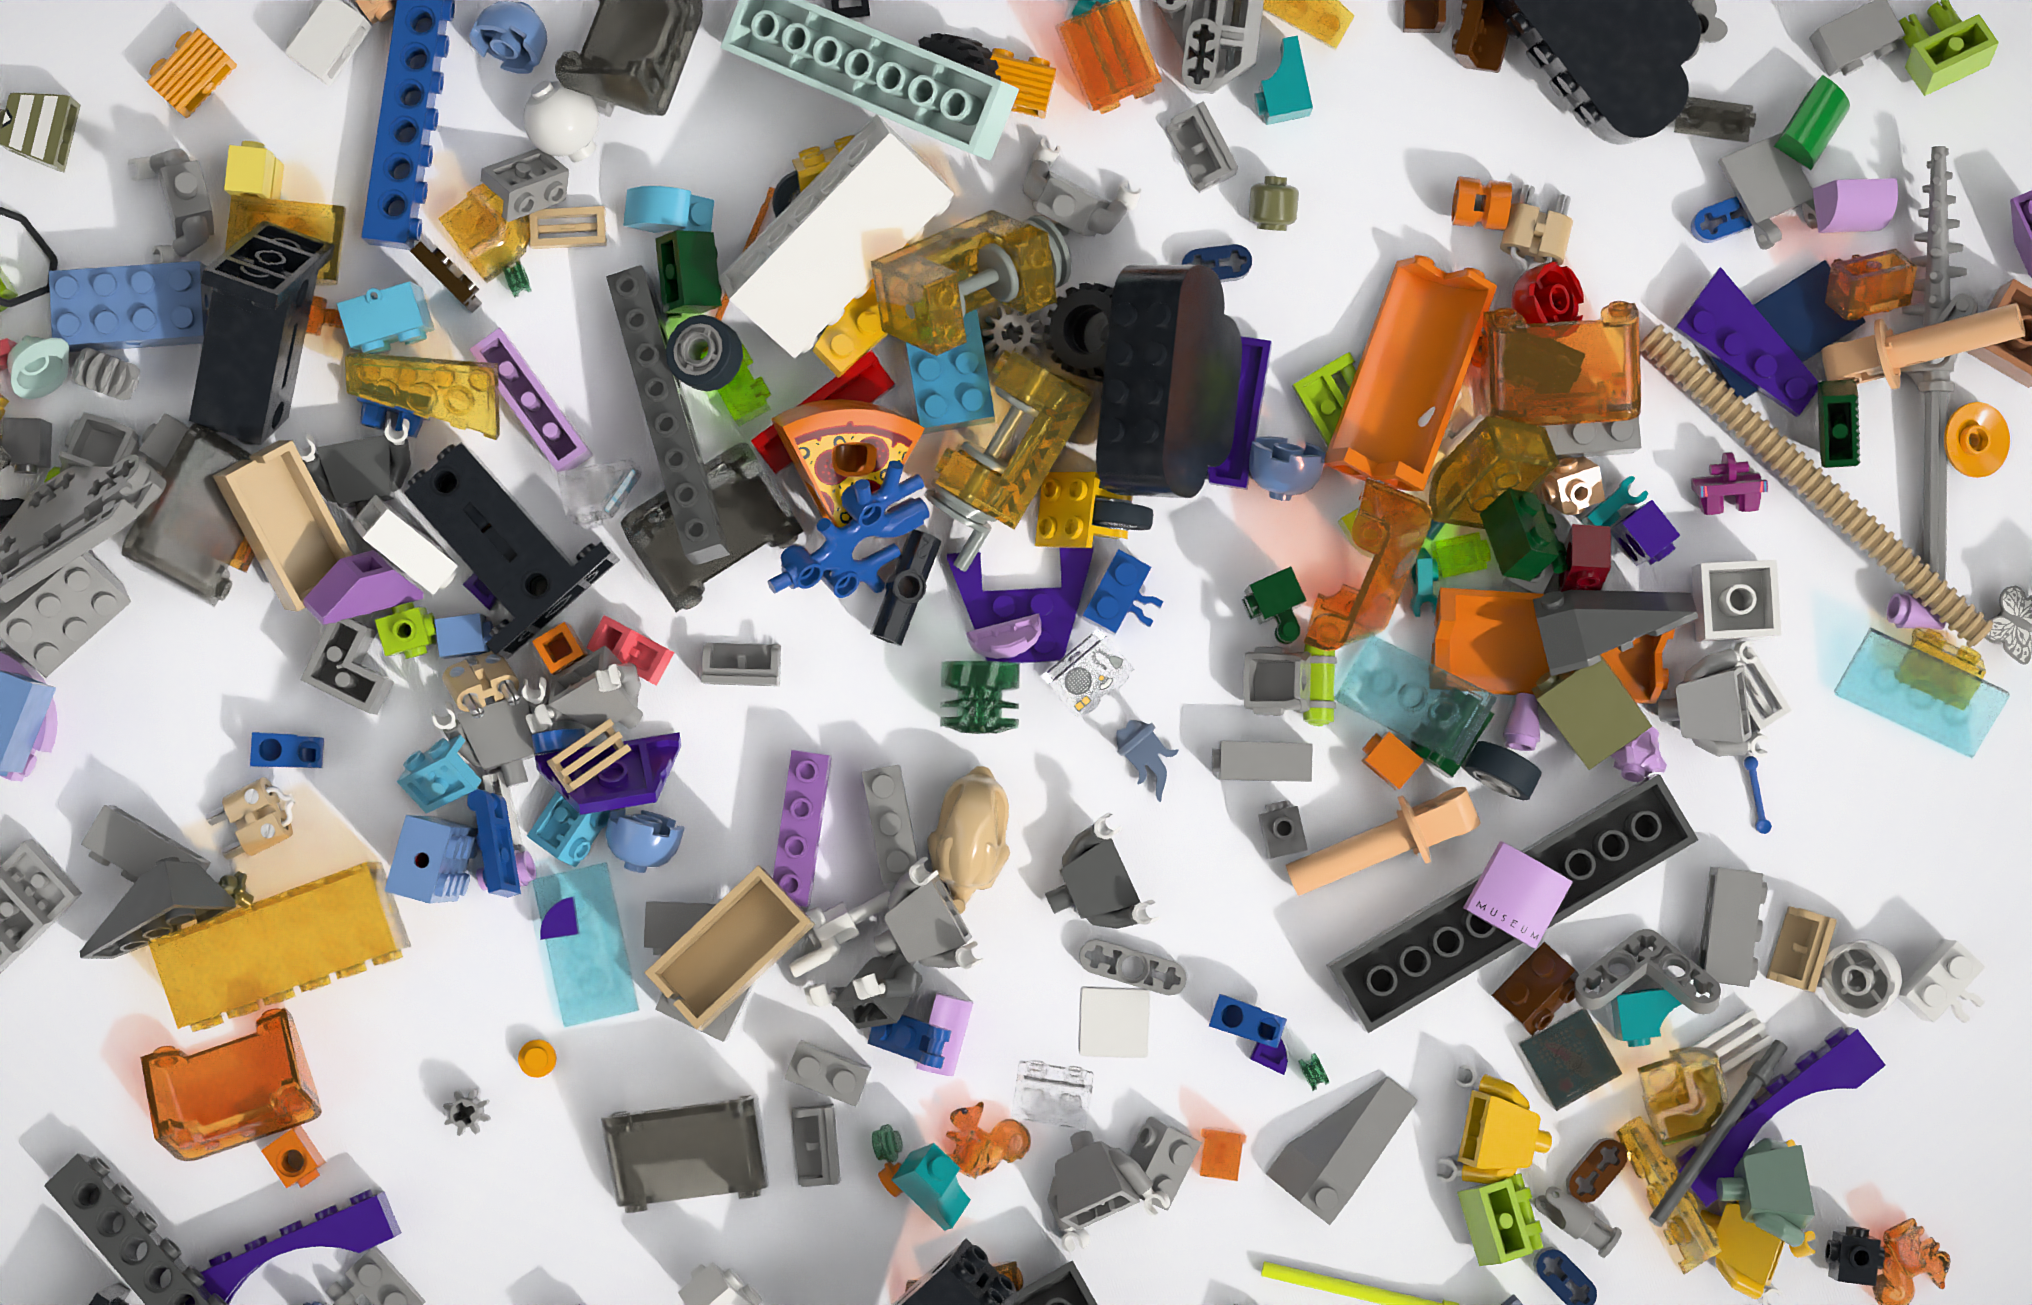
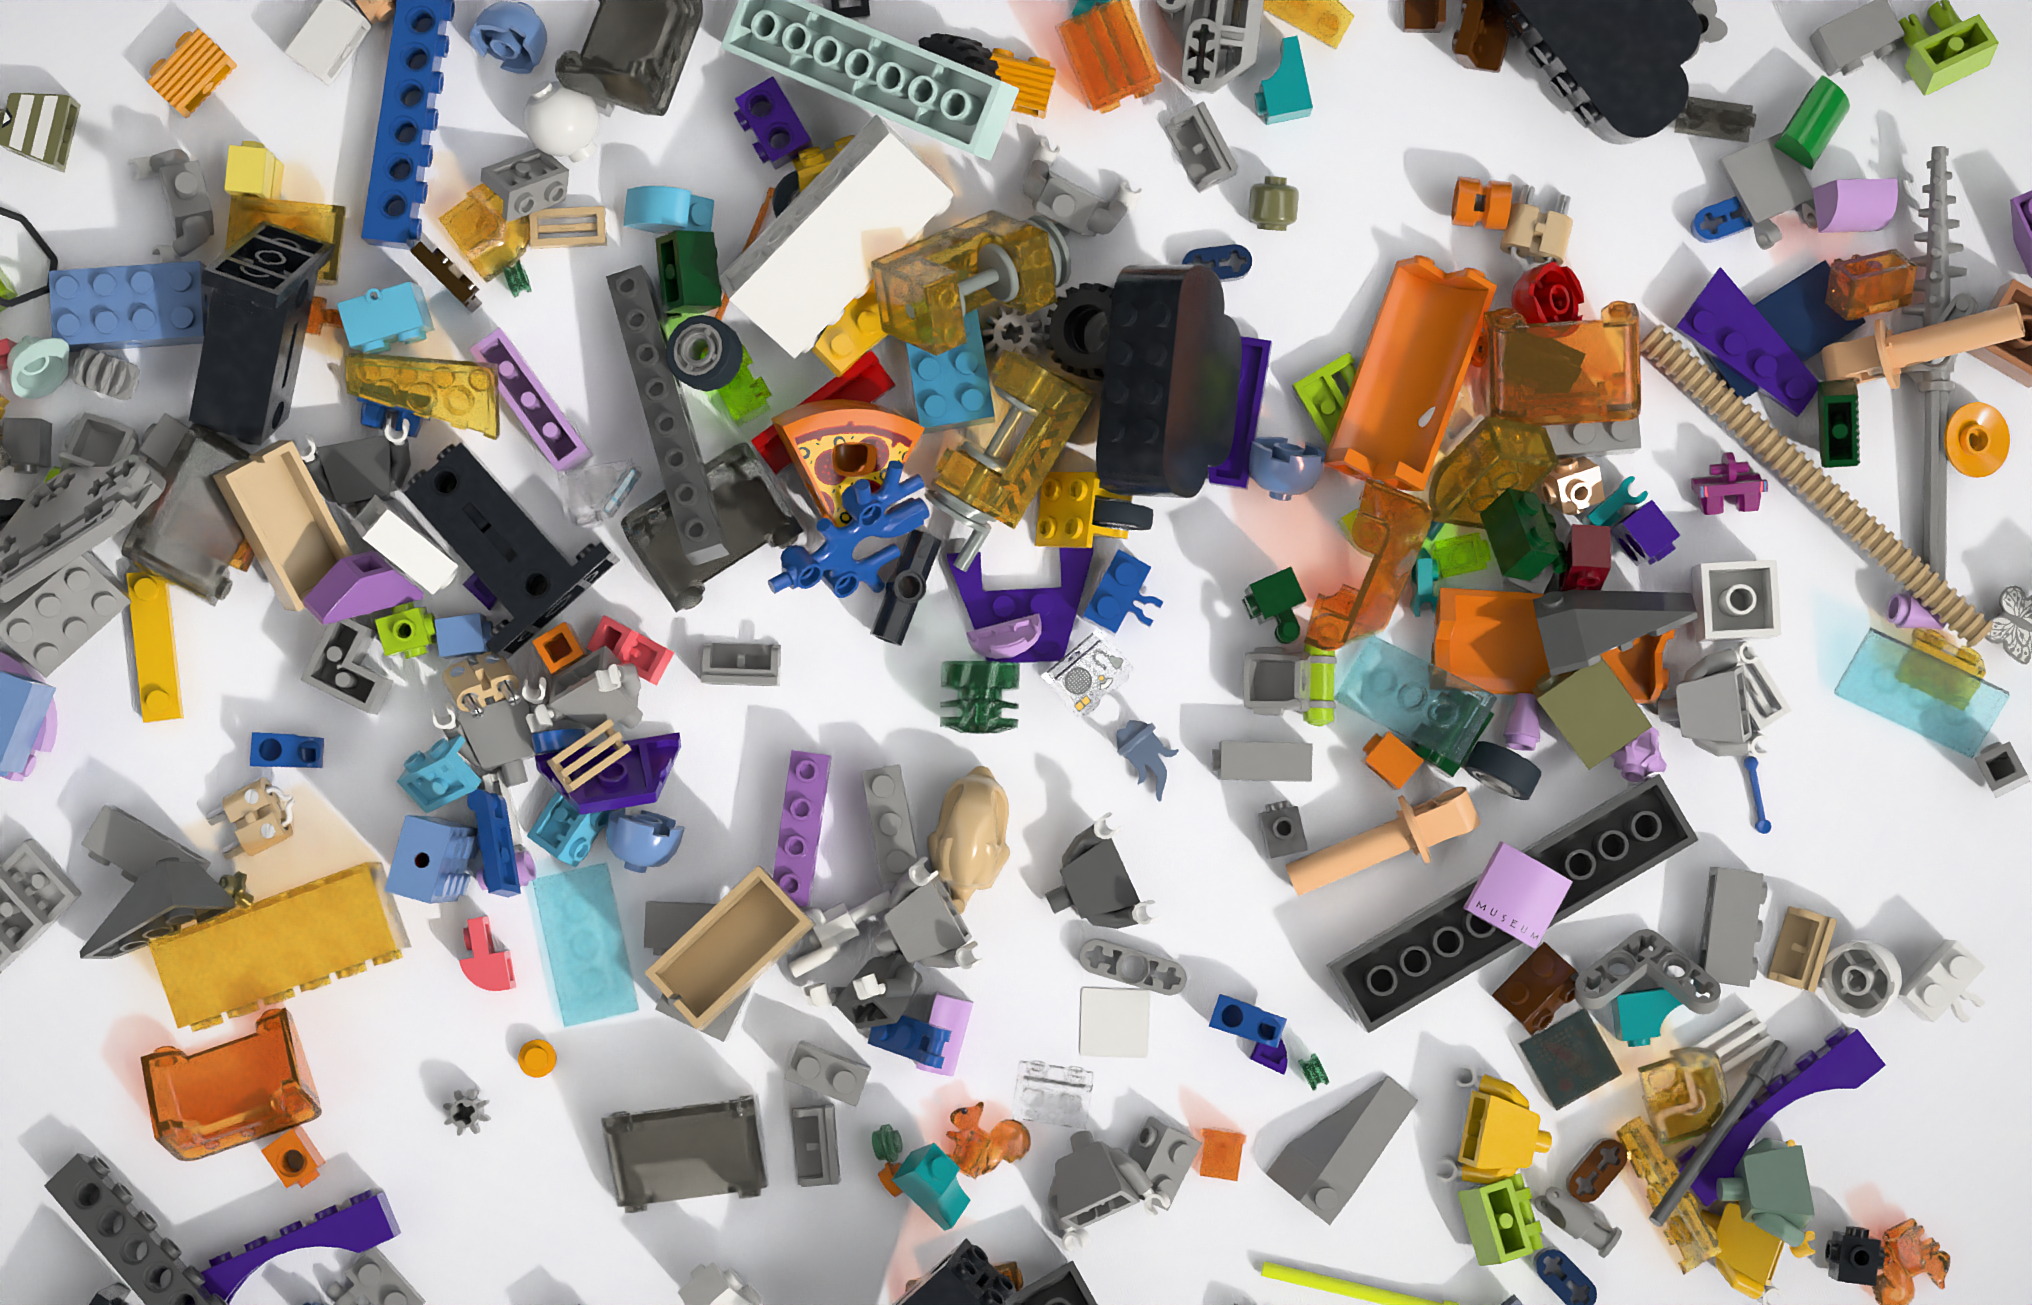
(154, 648): none -> yellow plate
(486, 969): none -> coral brick
(560, 920): dark purple tile -> none
(779, 120): none -> dark purple brick
(2001, 768): none -> light grey brick

